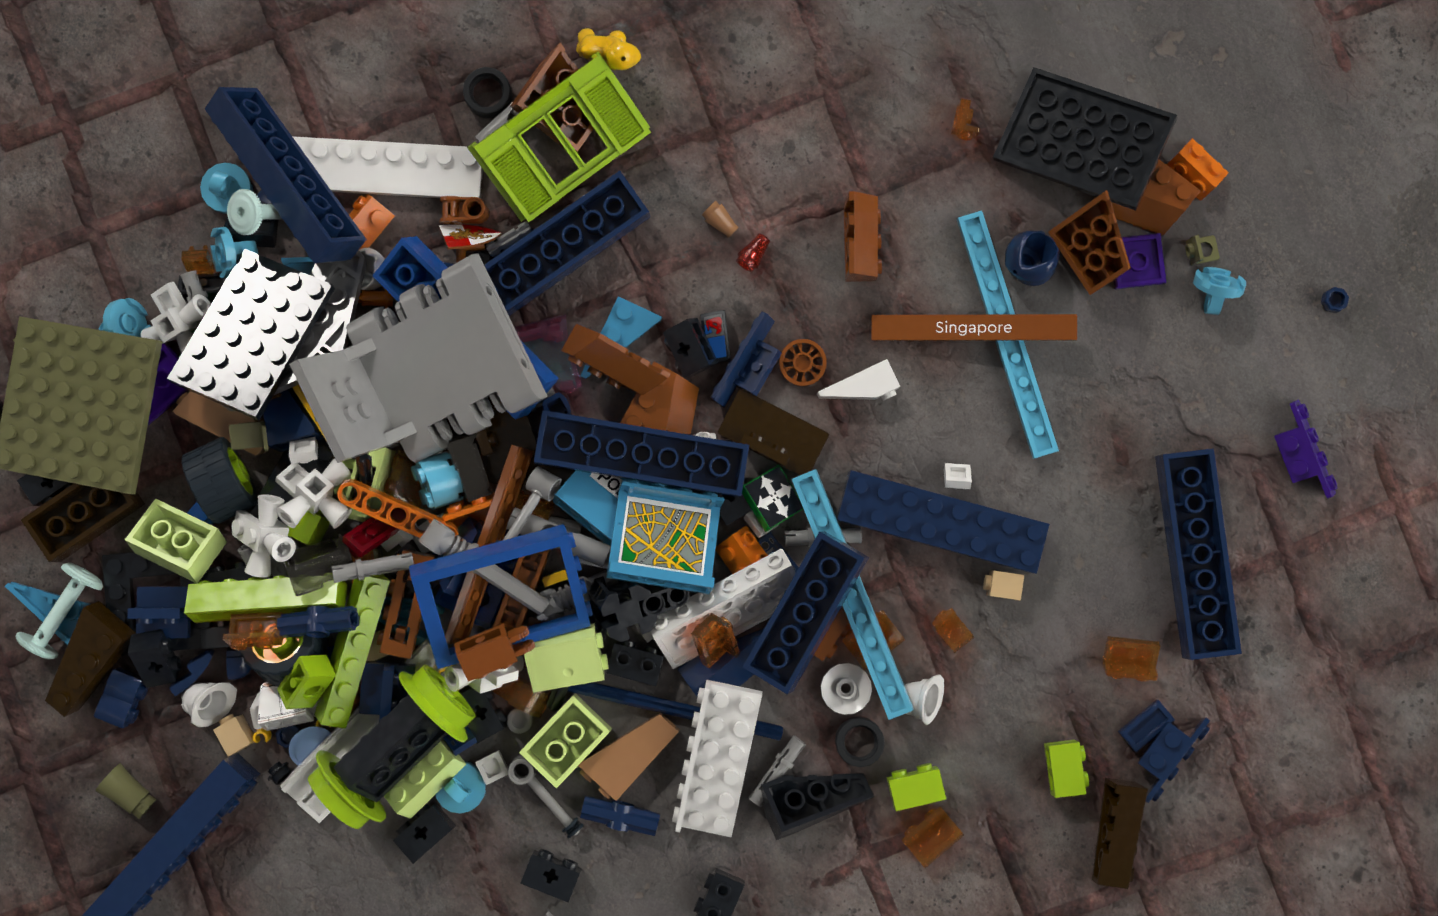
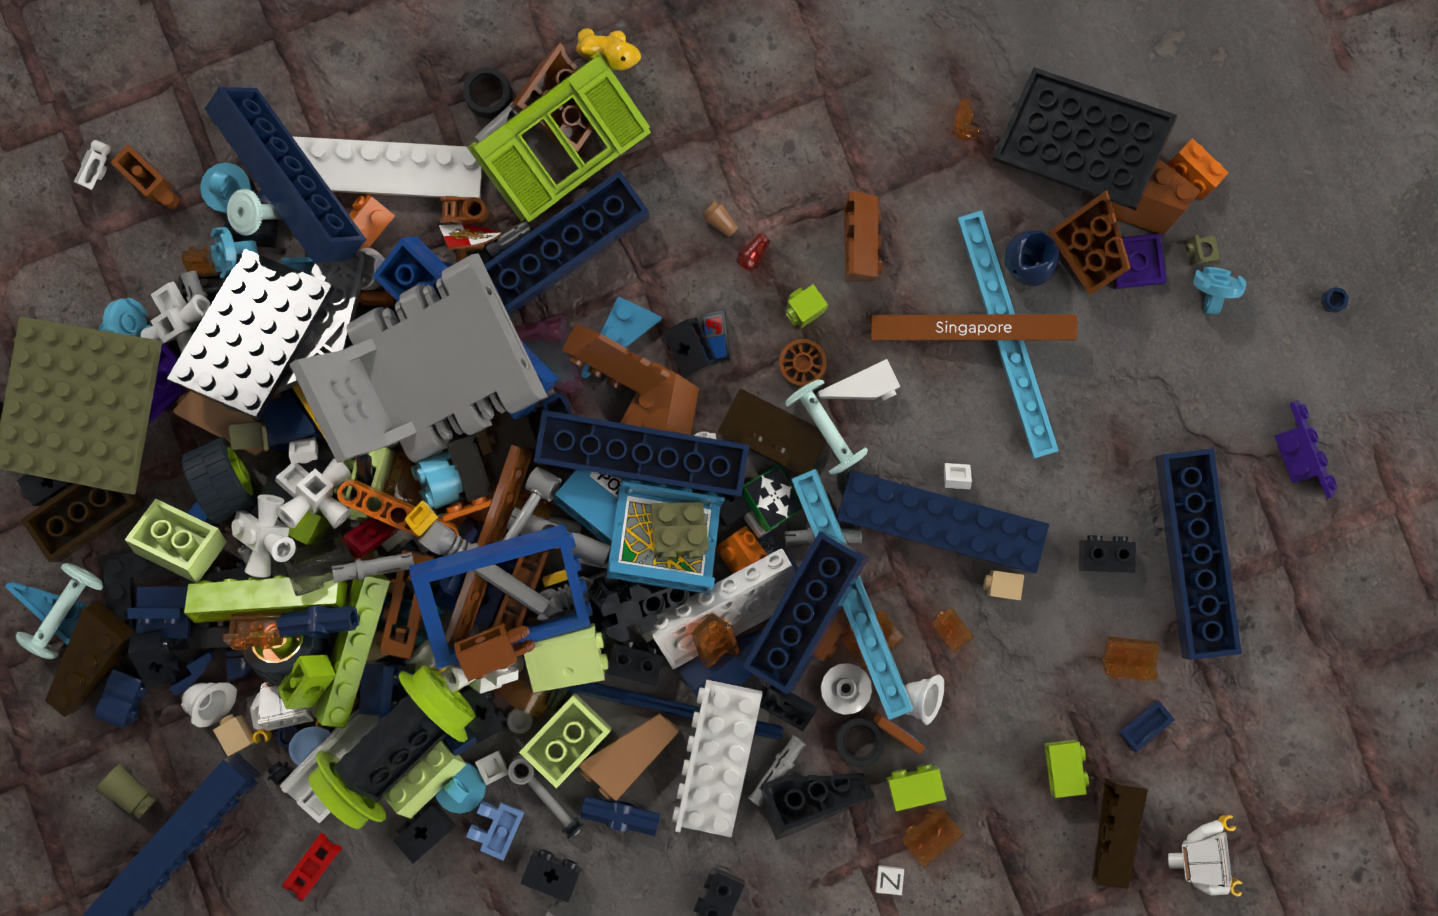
(93, 165): none -> white piece
(145, 177): none -> dark orange hinge
(311, 867): none -> red plate
(421, 518): none -> yellow tile
(502, 830): none -> medium blue plate
(679, 530): none -> olive plate
(751, 363): dark blue bracket -> none
(788, 707): none -> black bracket
(805, 306): none -> lime brick
(826, 426): none -> light aqua hose
(889, 880): none -> white tile
(898, 733): none -> dark orange tile
(1107, 555): none -> black brick
(1167, 752): dark blue bracket -> none
(1207, 859): none -> white torso

